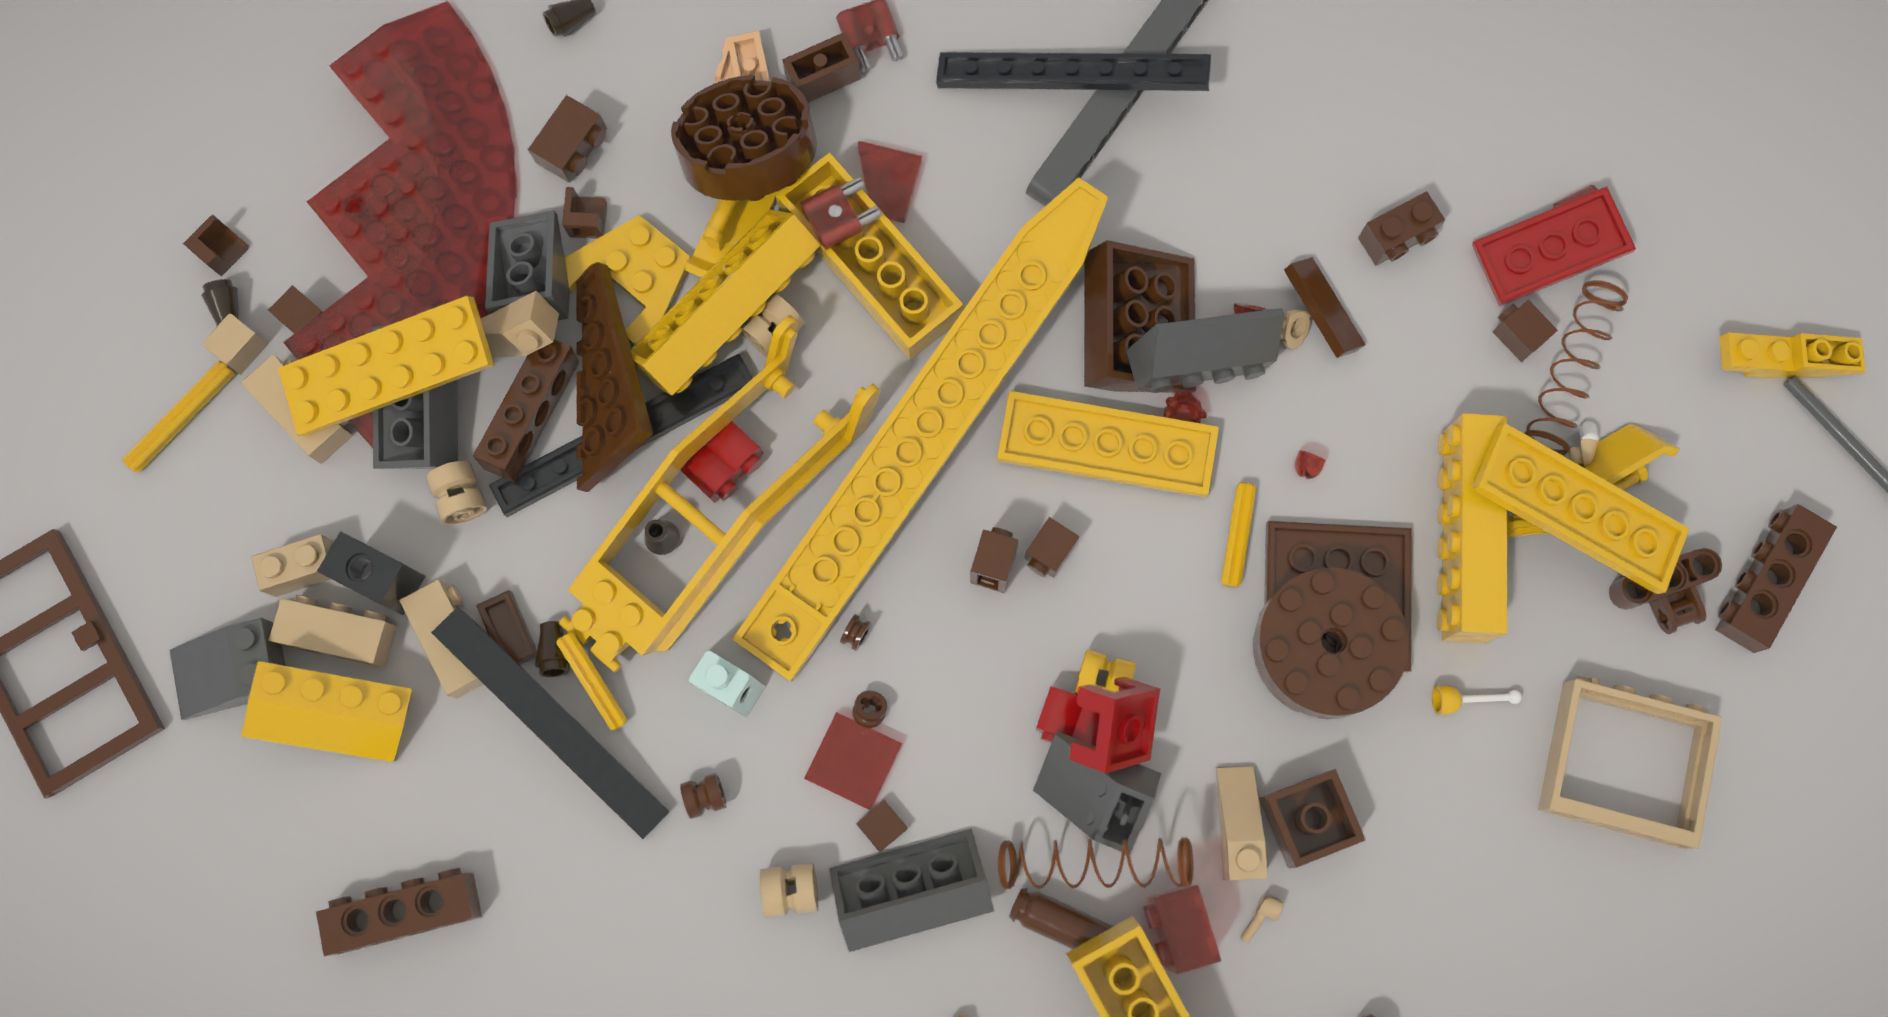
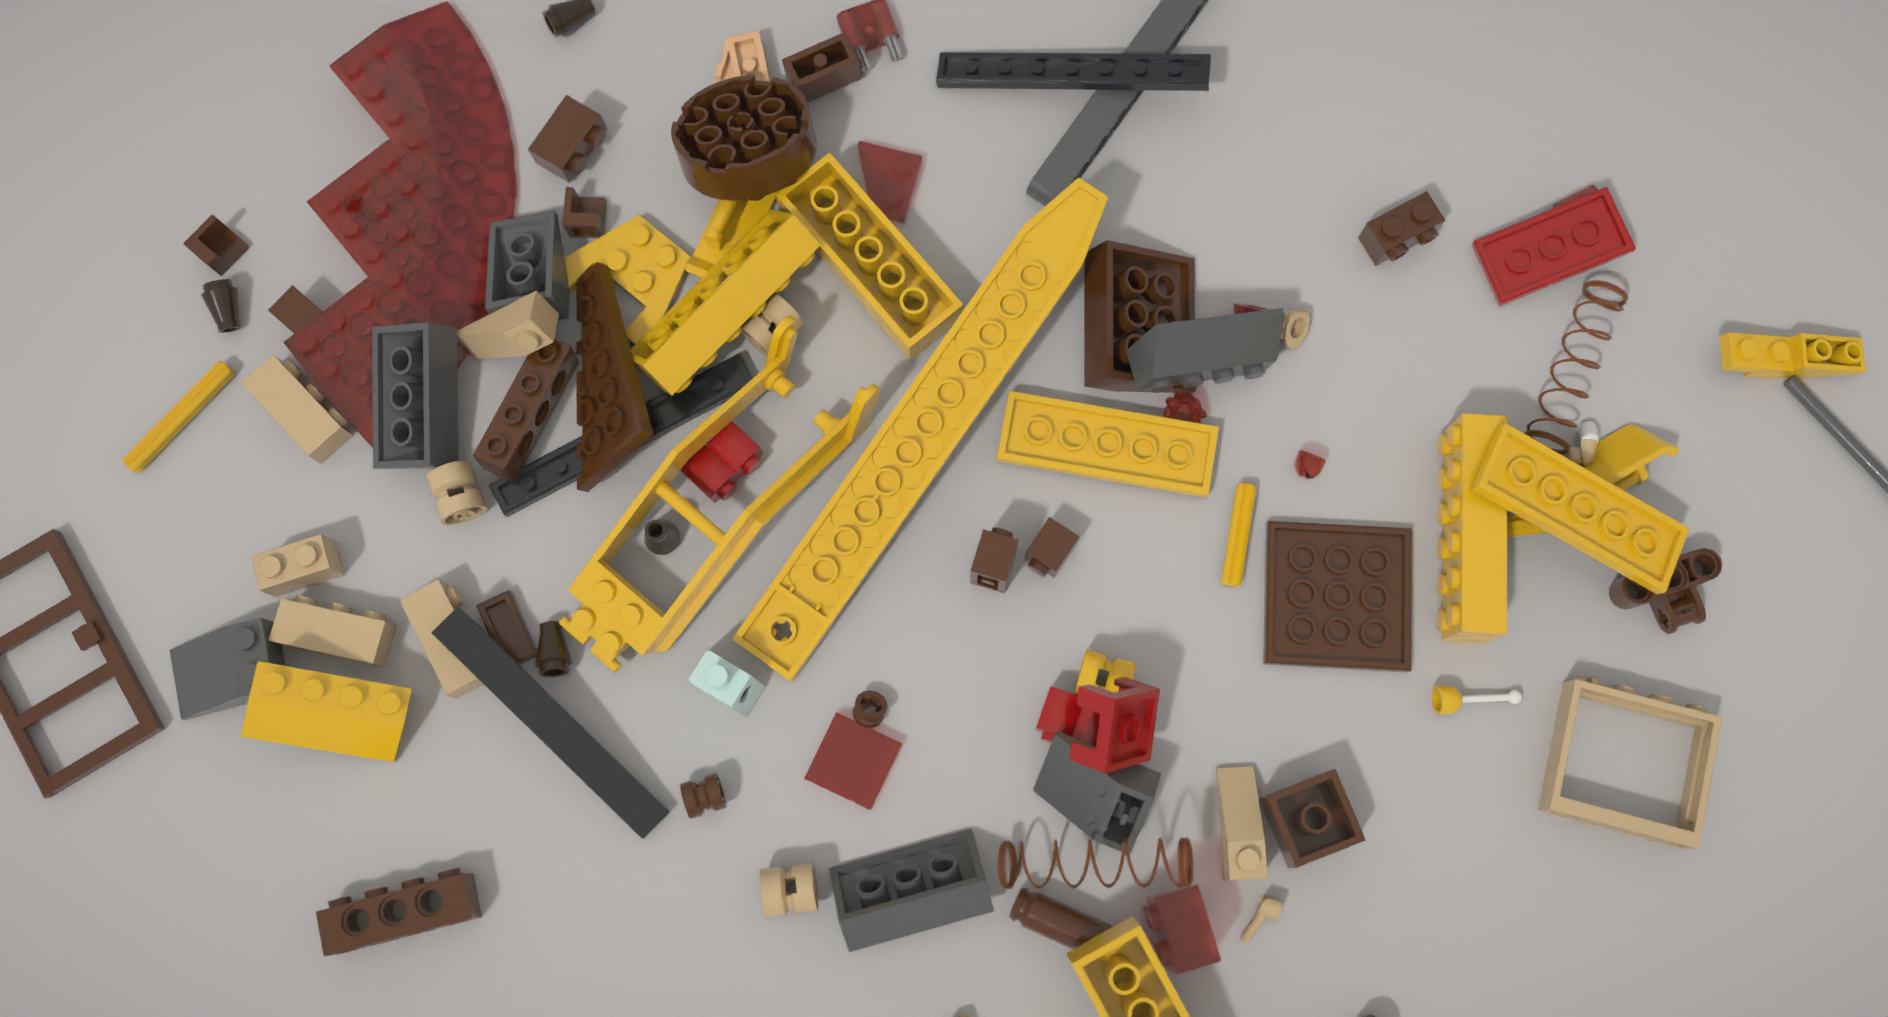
(235, 343): tan panel -> none
(386, 366): yellow plate -> none
(386, 582): black piece -> none
(591, 681): yellow axle -> none
(834, 217): clear red piece -> none
(855, 632): reddish brown bush -> none
(882, 826): reddish brown tile -> none
(1324, 307): reddish brown tile -> none
(1368, 638): reddish brown brick -> none
(1523, 329): reddish brown brick -> none
(1809, 538): reddish brown brick -> none

